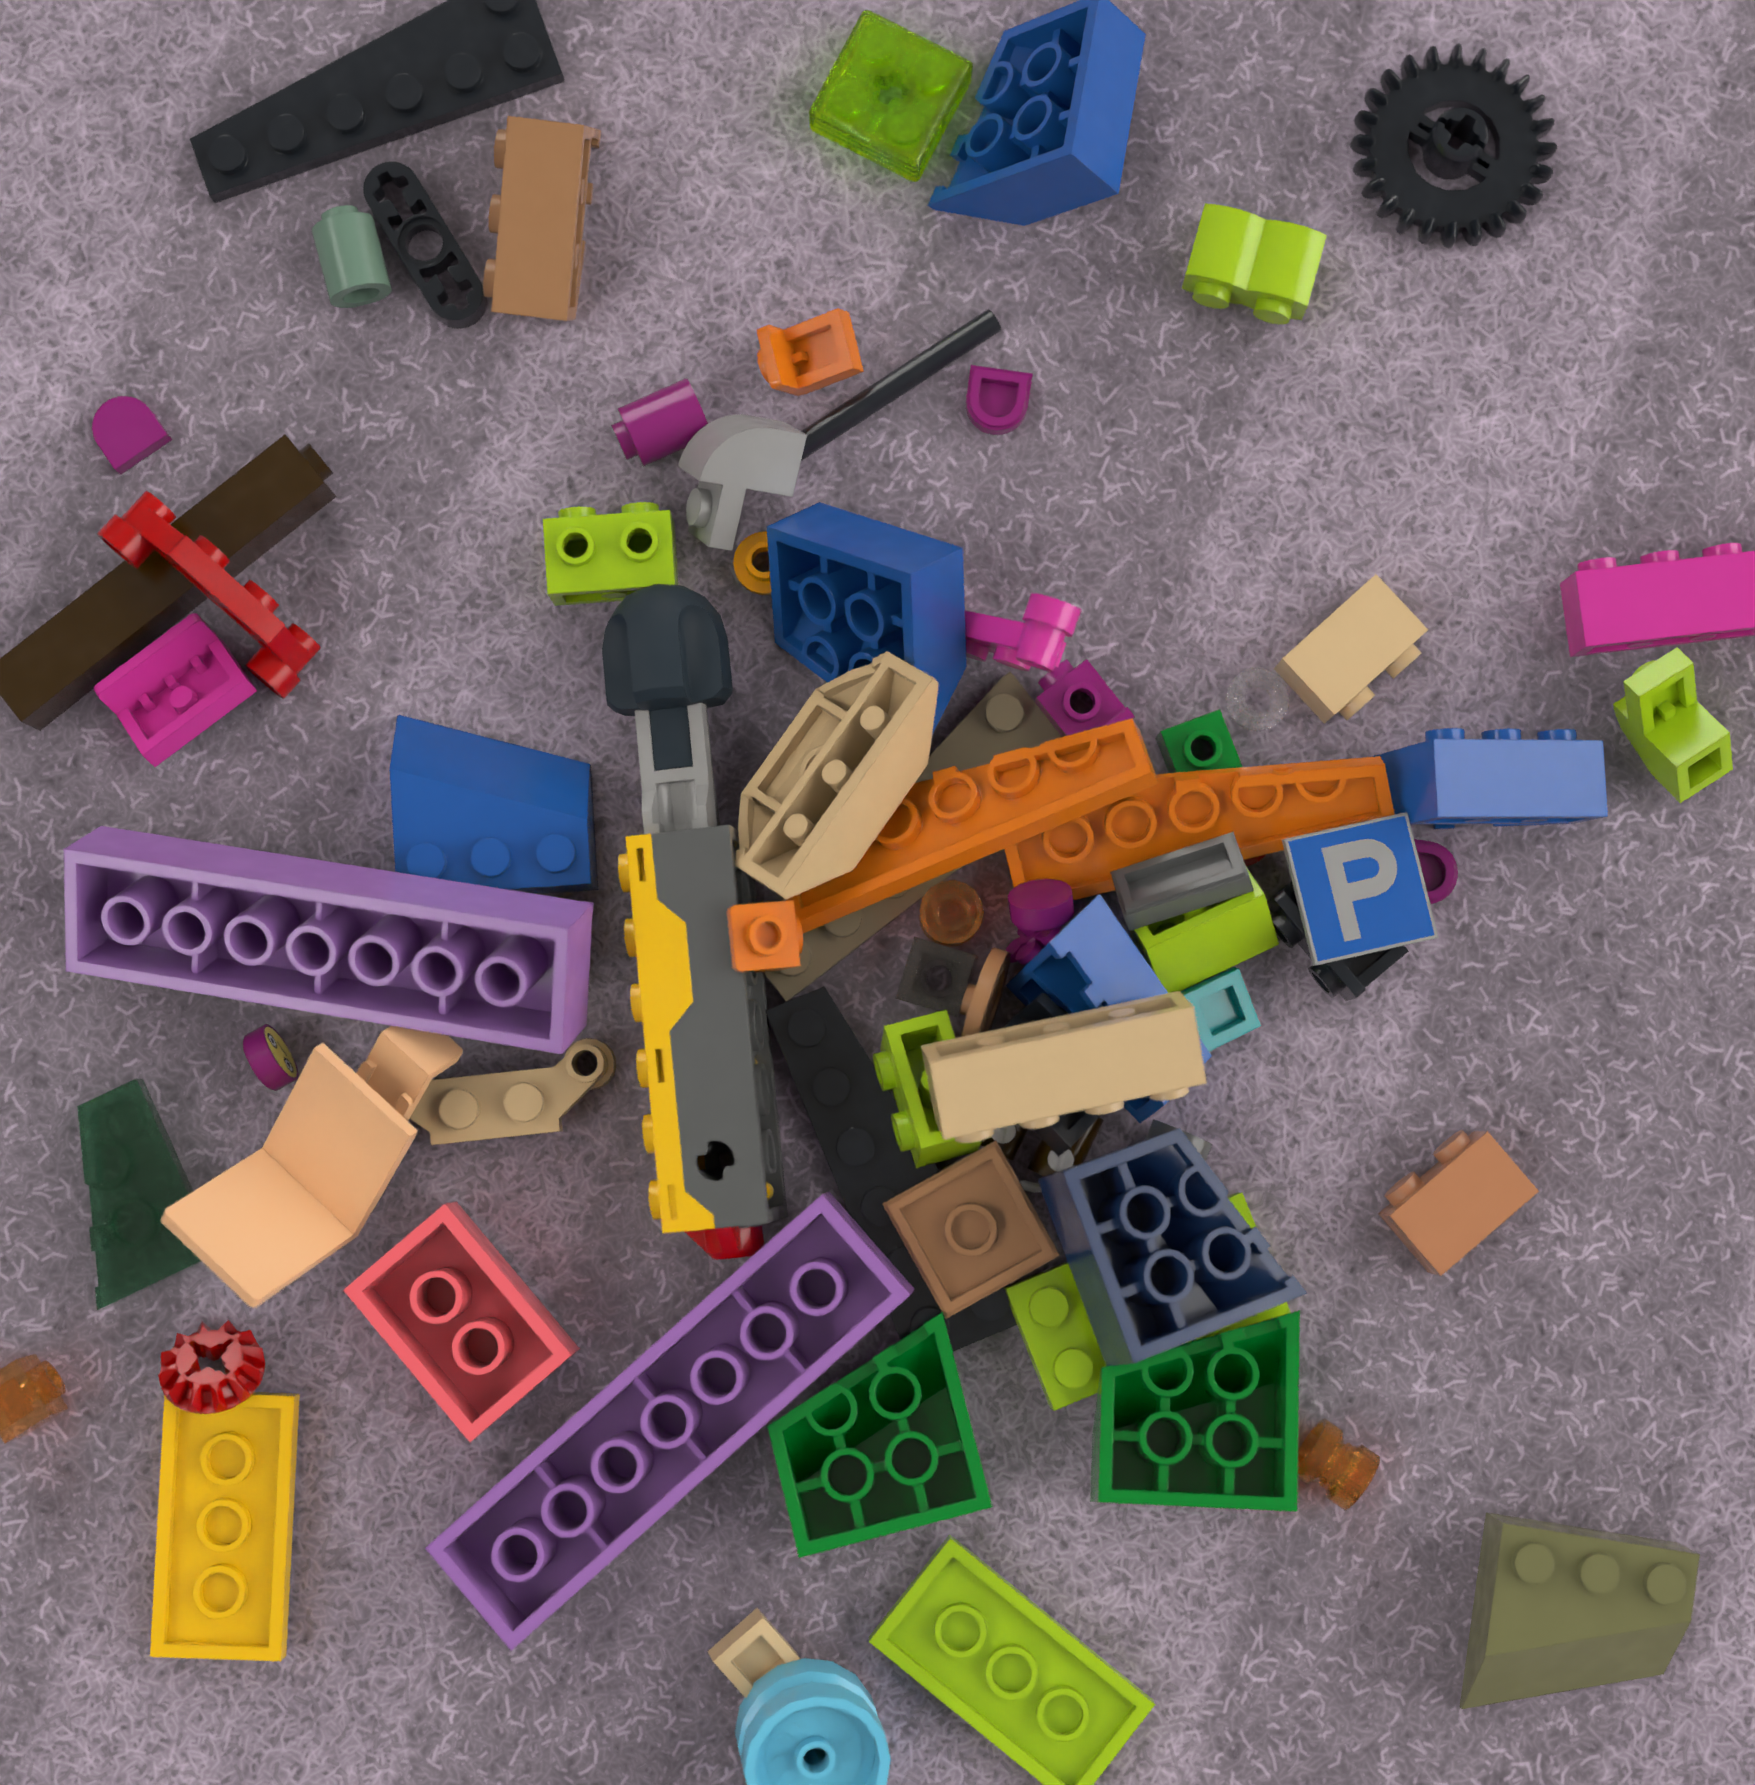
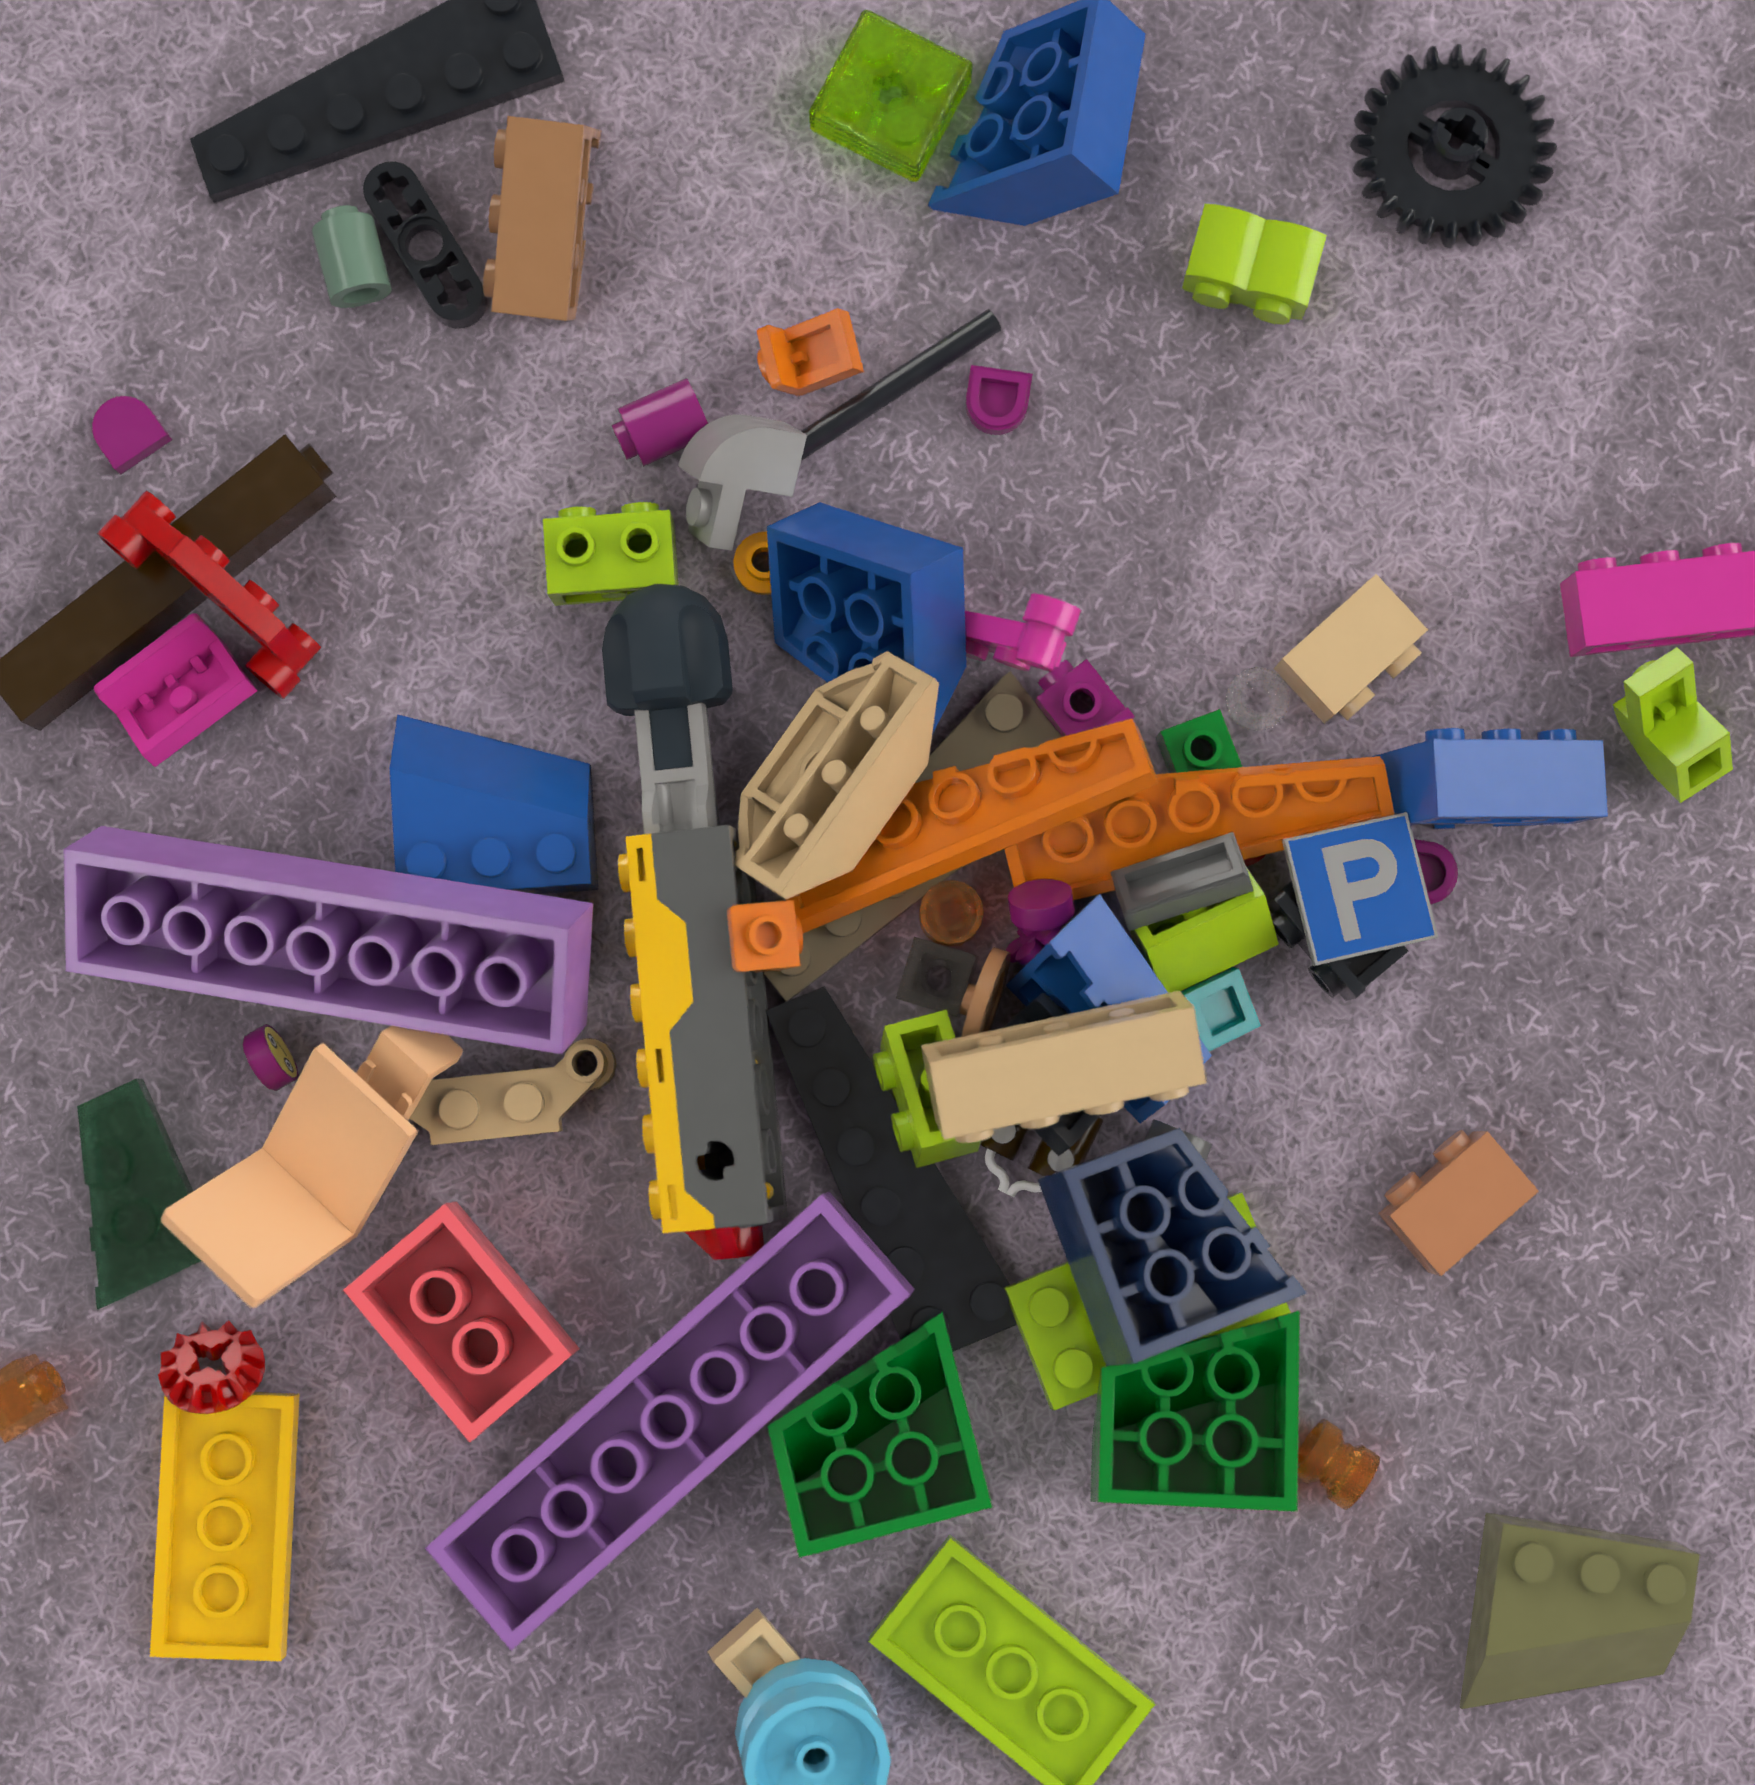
(971, 1229): medium nougat tile -> none

